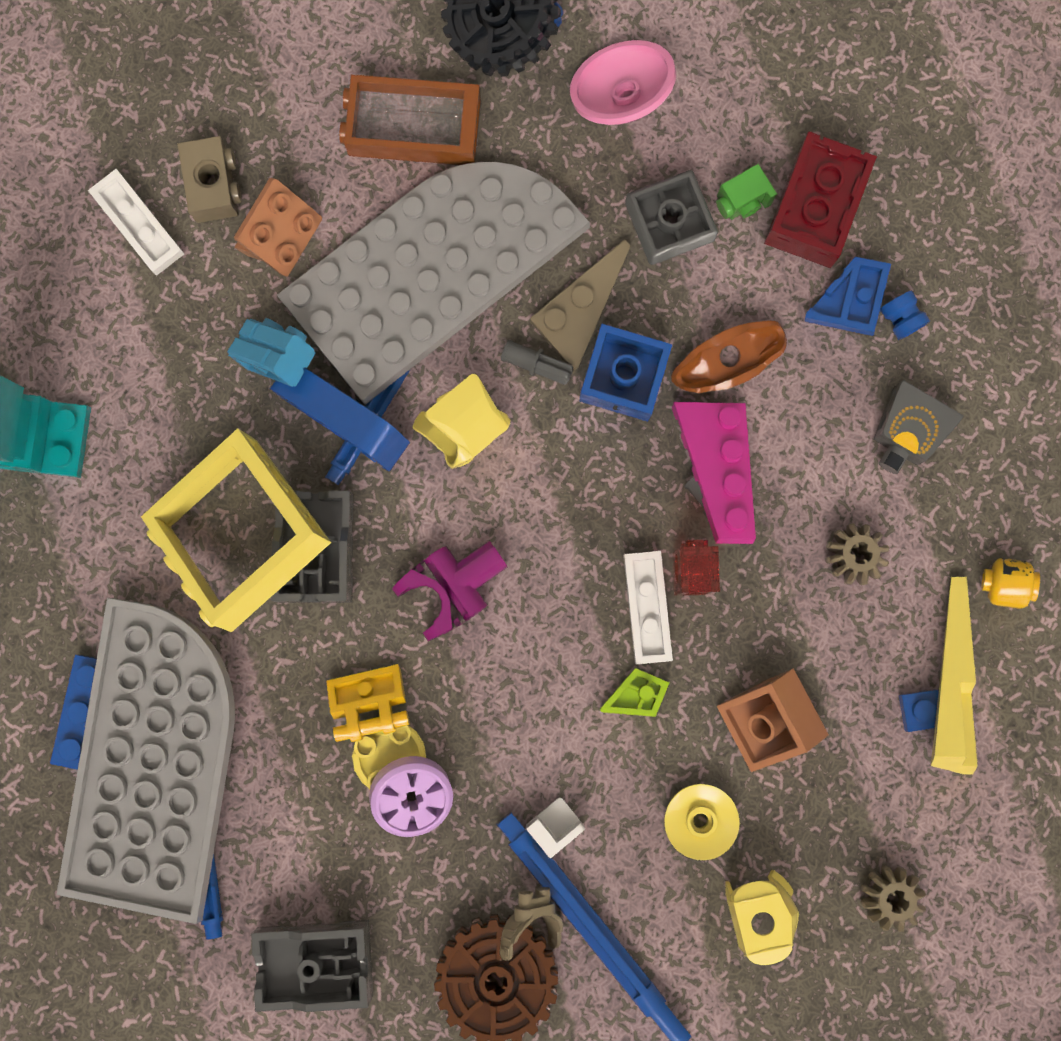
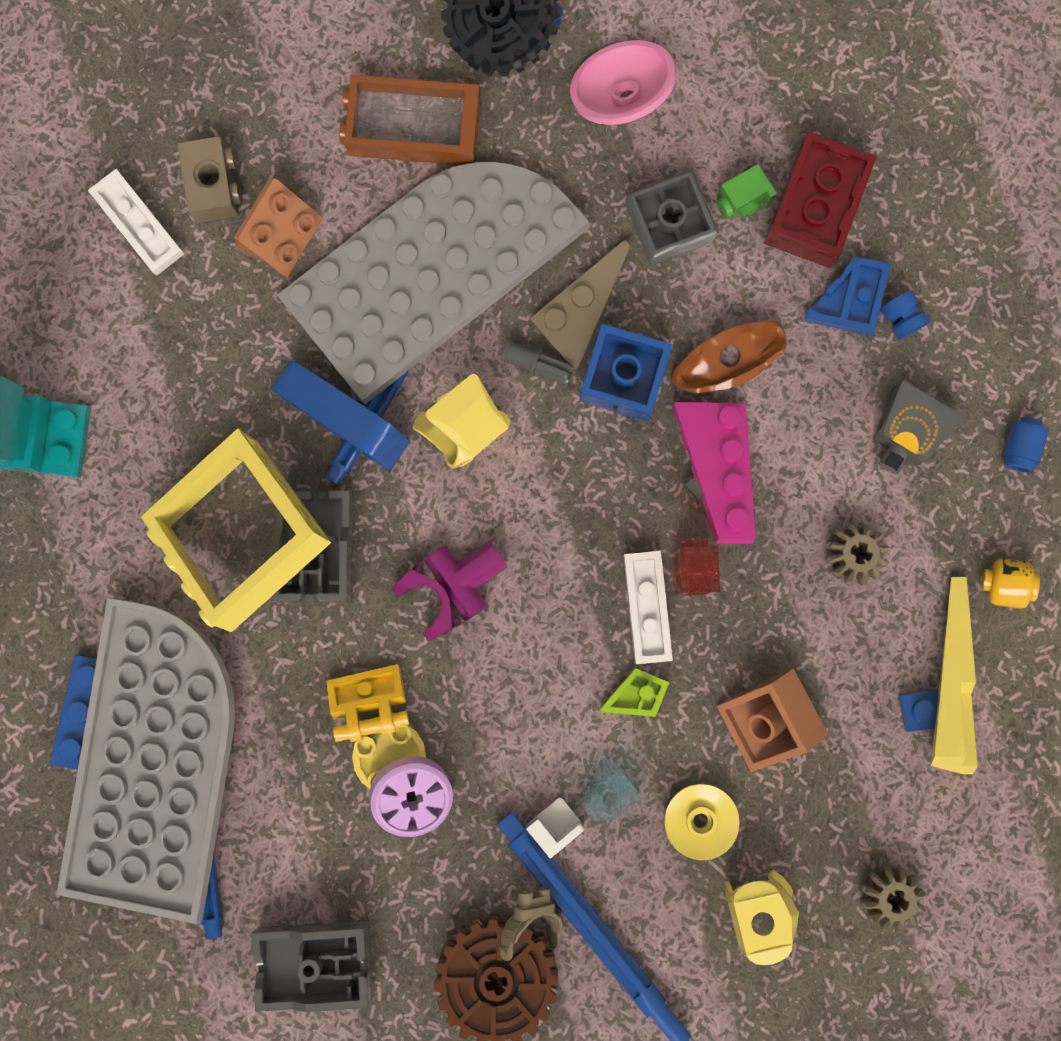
(272, 351): dark azure brick -> none
(615, 782): none -> clear light blue brick
(1025, 445): none -> blue brick

